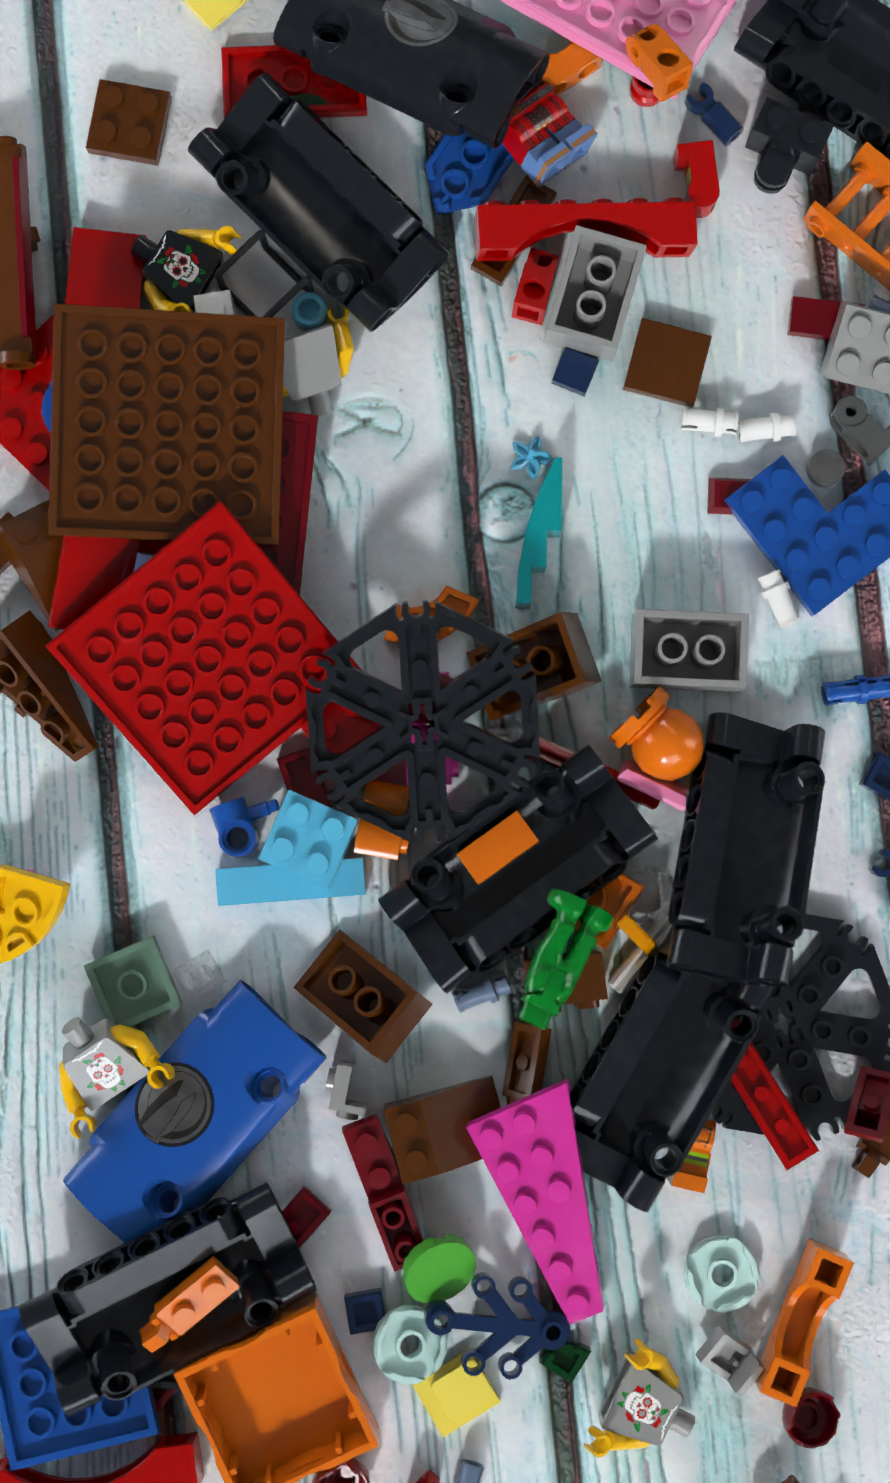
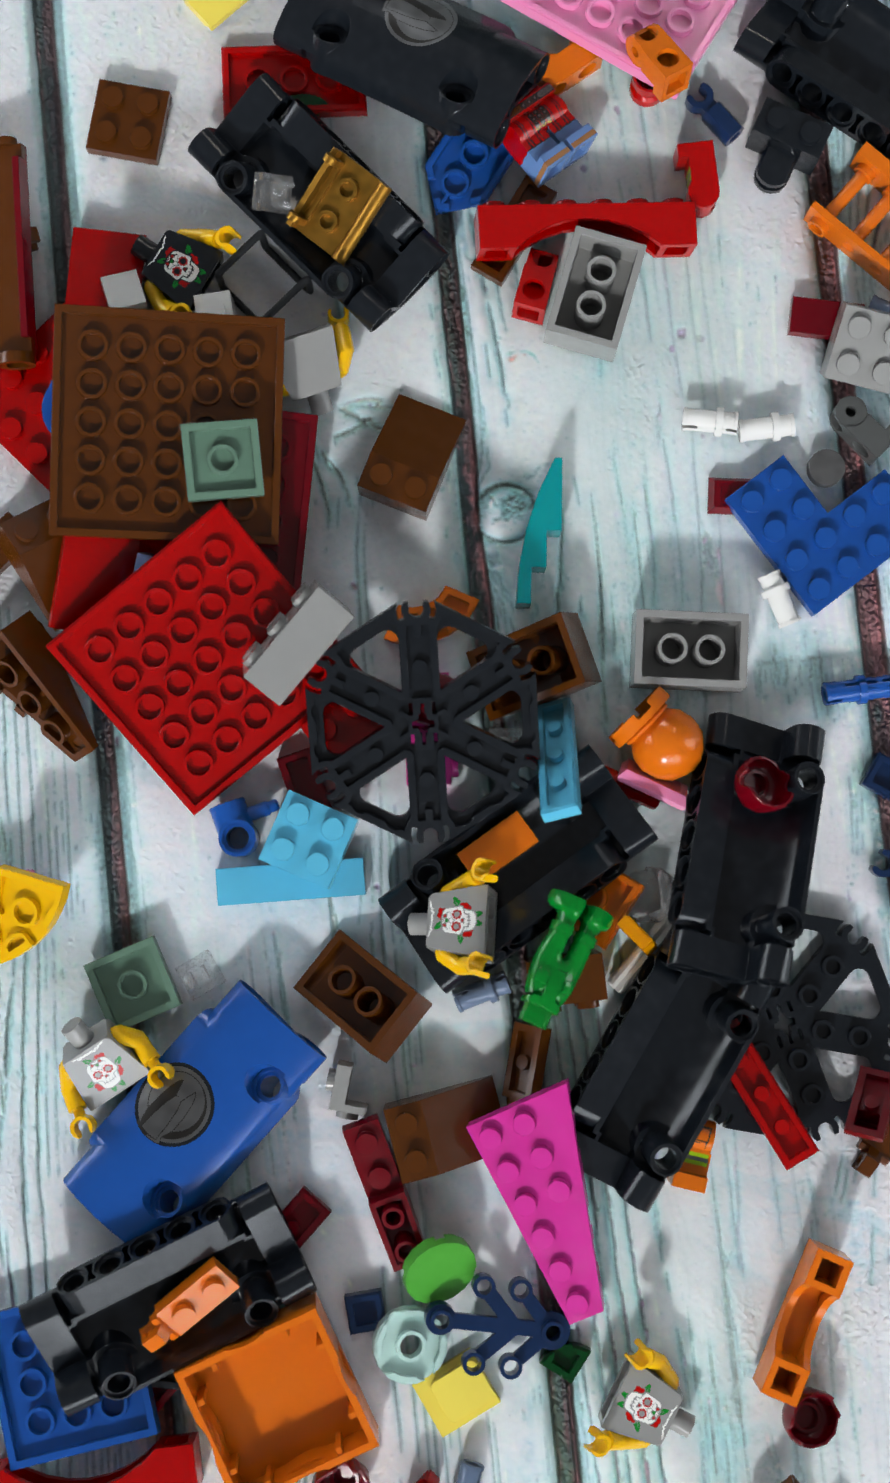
(123, 290): none -> white tile
(222, 460): none -> sand green plate
(272, 193): none -> clear tile
(295, 641): none -> light grey brick
(309, 311): medium azure tile -> none
(339, 205): none -> pearl gold piece
(373, 839): orange brick -> none
(411, 457): none -> reddish brown slope
(462, 921): none -> torso
(530, 457): medium azure plant -> none
(558, 761): none -> medium azure tile
(575, 371): dark blue tile -> none
(667, 362): reddish brown tile -> none
(705, 1257): light aqua tile -> none
(731, 1360): light grey bracket -> none
(762, 785): none -> dark red hair

